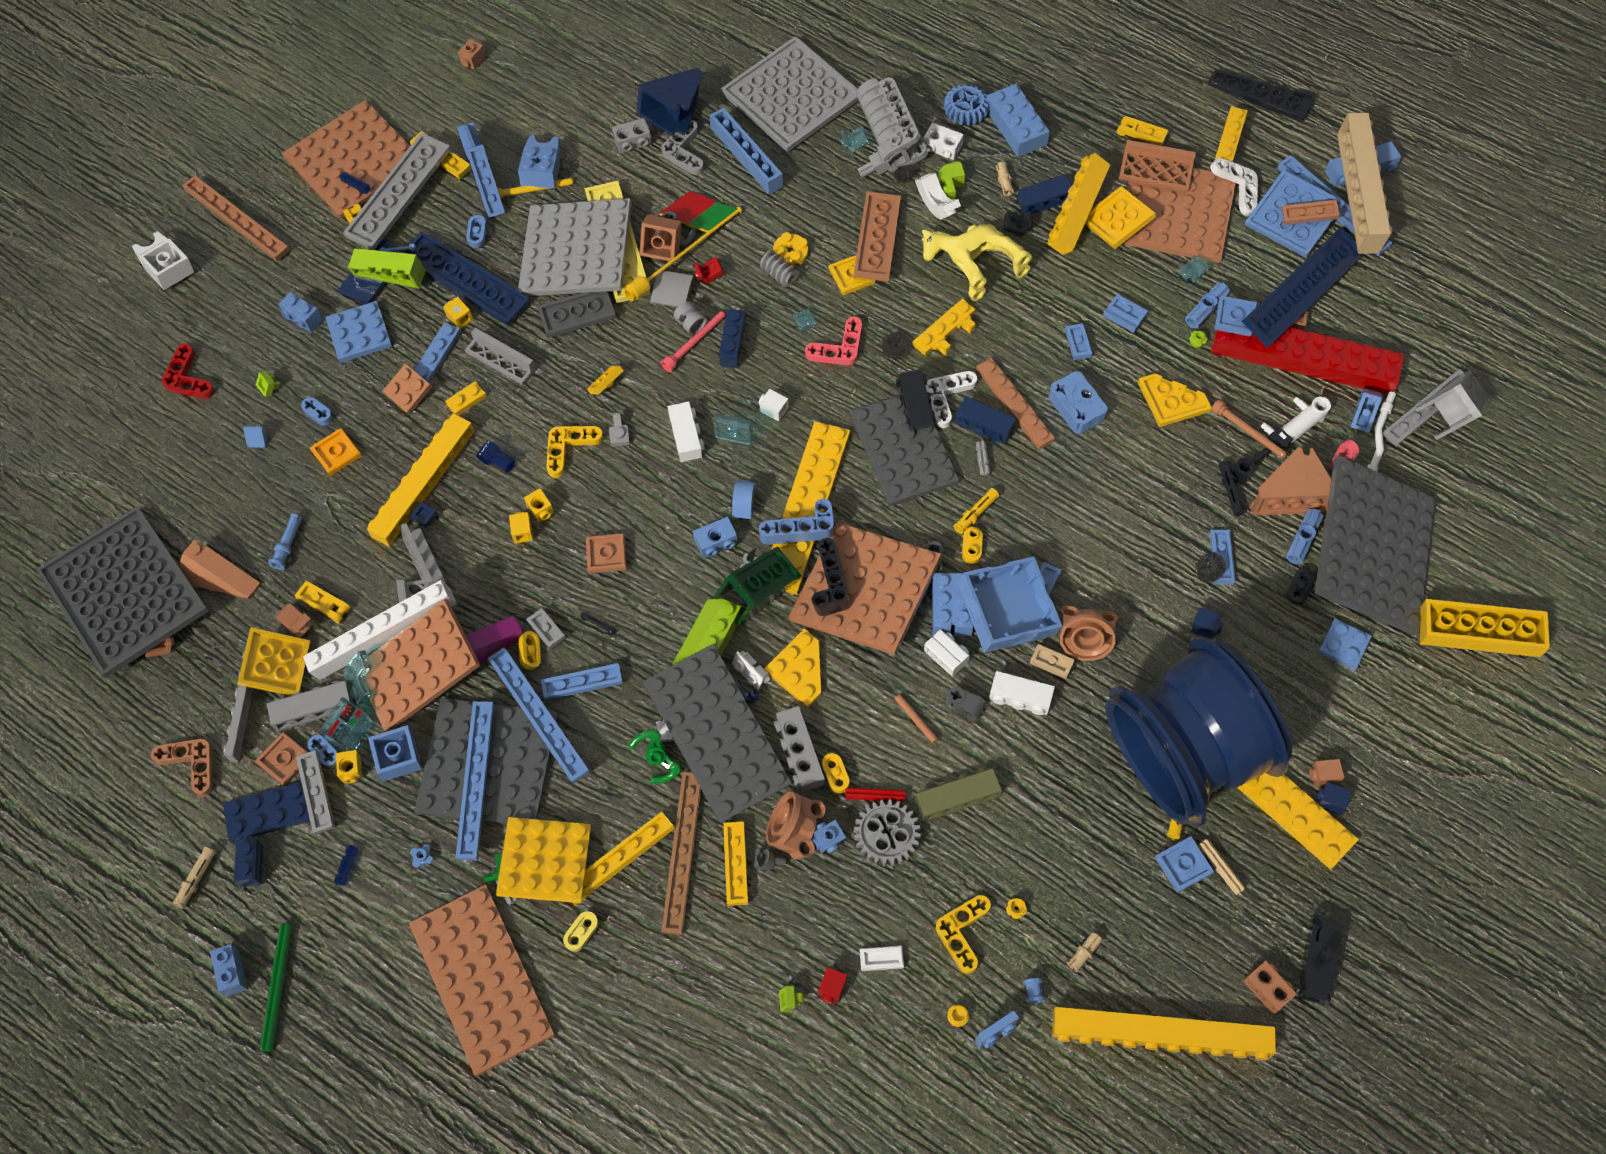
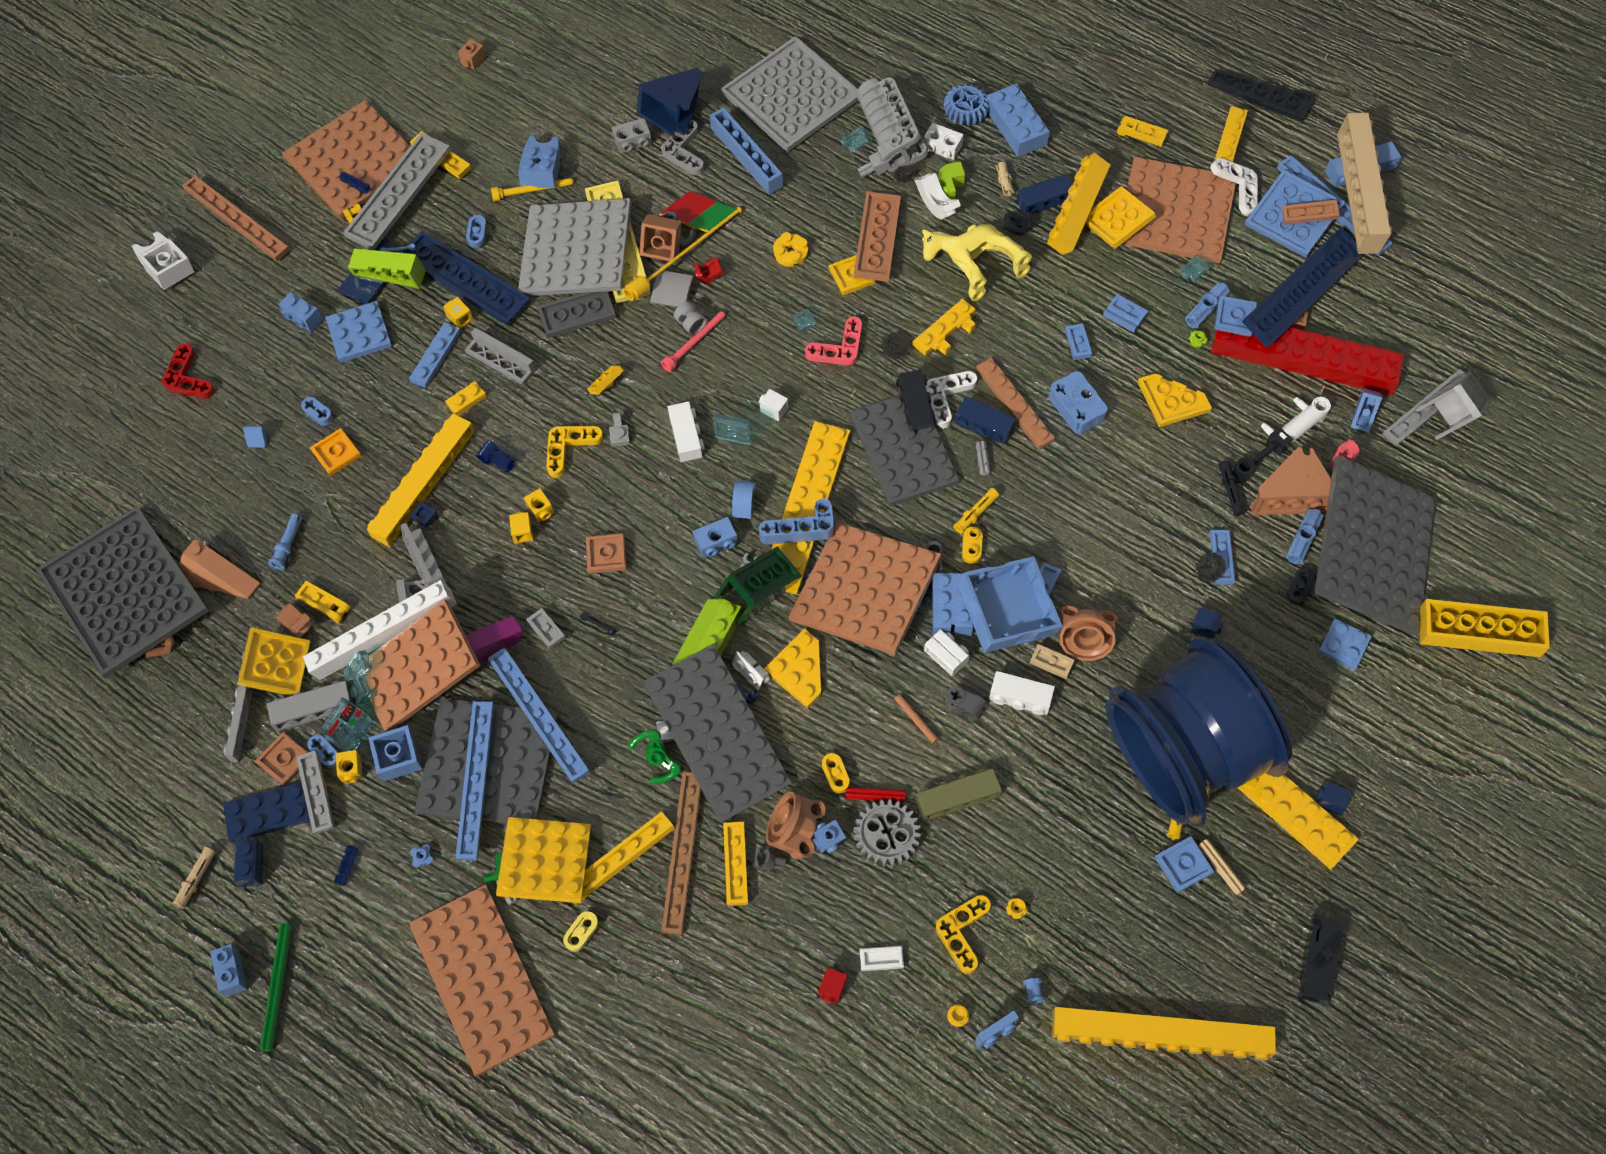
(193, 755): nougat beam -> none
(266, 383): lime tile -> none
(407, 388): nougat plate -> none
(481, 169): medium blue piece -> none
(529, 652): yellow plate -> none
(581, 681): medium blue plate -> none
(732, 338): dark blue brick -> none
(778, 268): light grey piece -> none
(789, 999): lime tile -> none
(793, 719): light grey brick -> none
(832, 574): black beam -> none
(1084, 952): tan axle -> none
(1158, 155): nougat fence -> none
(1220, 408): nougat piece -> none
(1265, 991): nougat brick -> none
(1326, 771): nougat brick -> none
(1385, 410): white bar -> none

